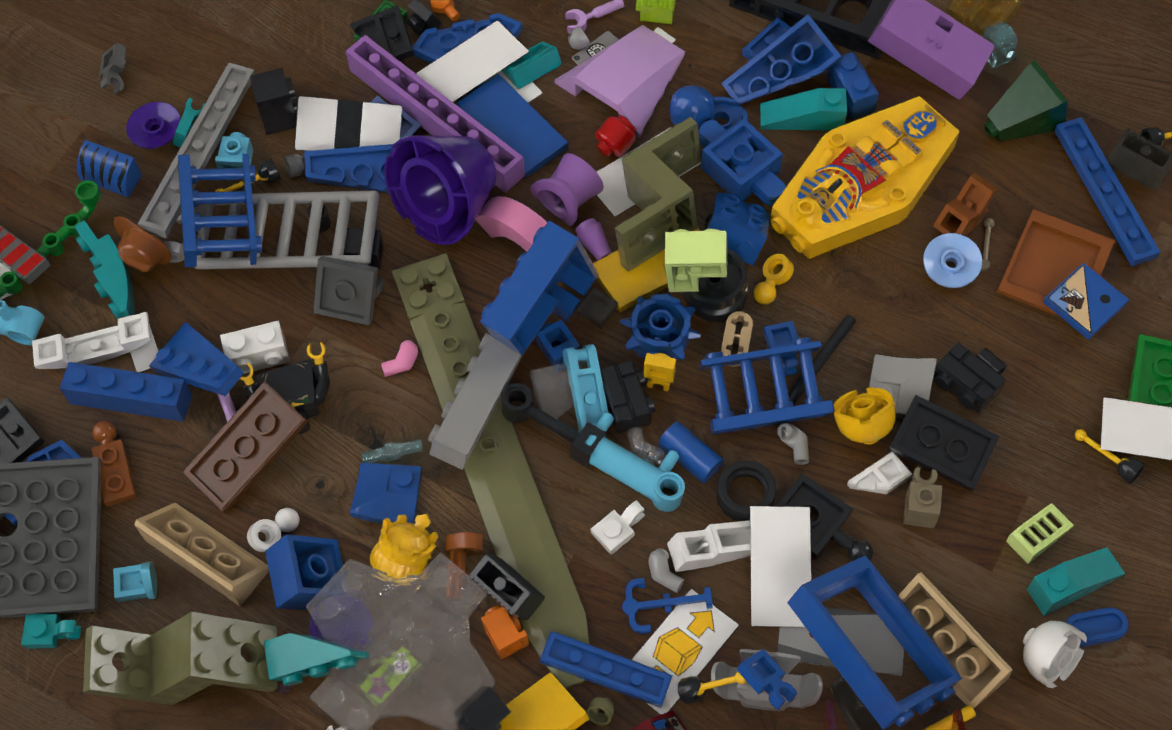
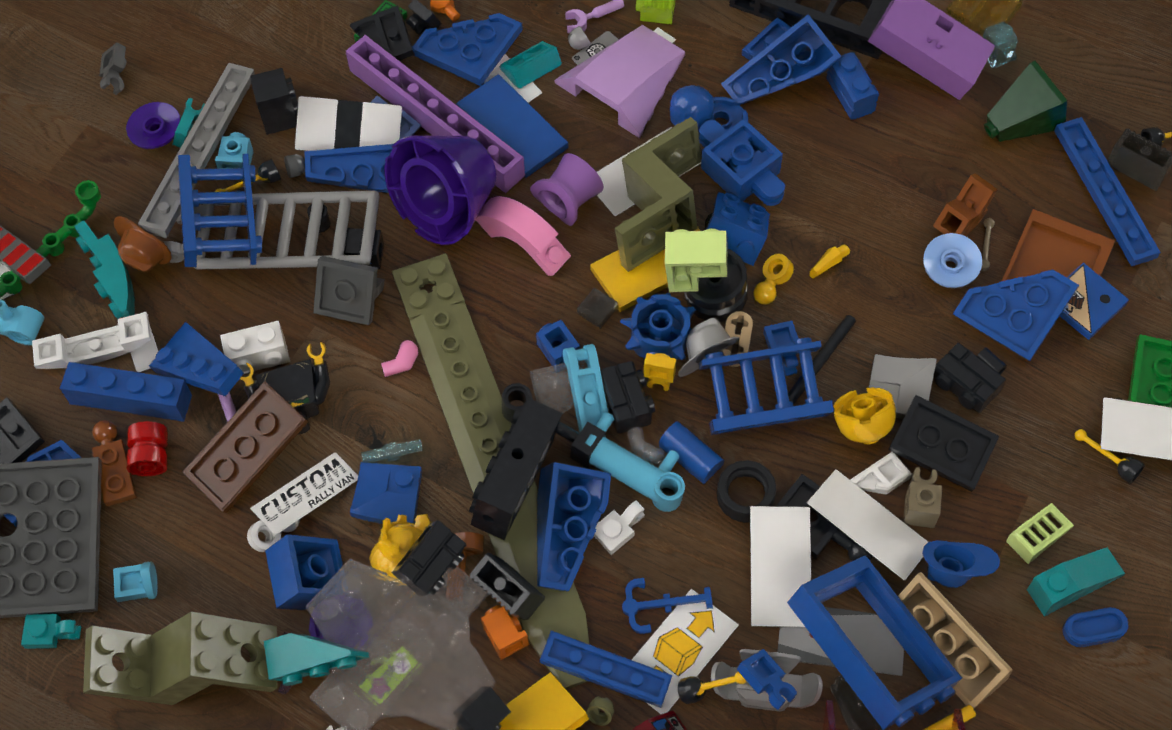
(108, 168): blue brick -> none
(147, 448): none -> red wheel
(203, 551): tan slope -> none
(305, 493): none -> white sticker
(429, 559): none -> black brick
(473, 61): white sticker -> none
(474, 402): light grey brick -> none
(514, 468): none -> black brick
(532, 289): blue piece -> none
(567, 514): none -> blue wedge
(593, 238): medium lavender cone -> none
(615, 136): red head -> none
(660, 570): light grey arm -> none
(702, 340): none -> light grey piece
(710, 546): white slope -> none
(796, 440): light grey arm -> none
(806, 110): teal slope -> none
(829, 259): none -> yellow bar
(863, 177): yellow container -> none
(869, 524): none -> white sticker
(957, 562): none -> blue piece
(1018, 309): none -> blue plate
(1052, 651): white cylinder -> none

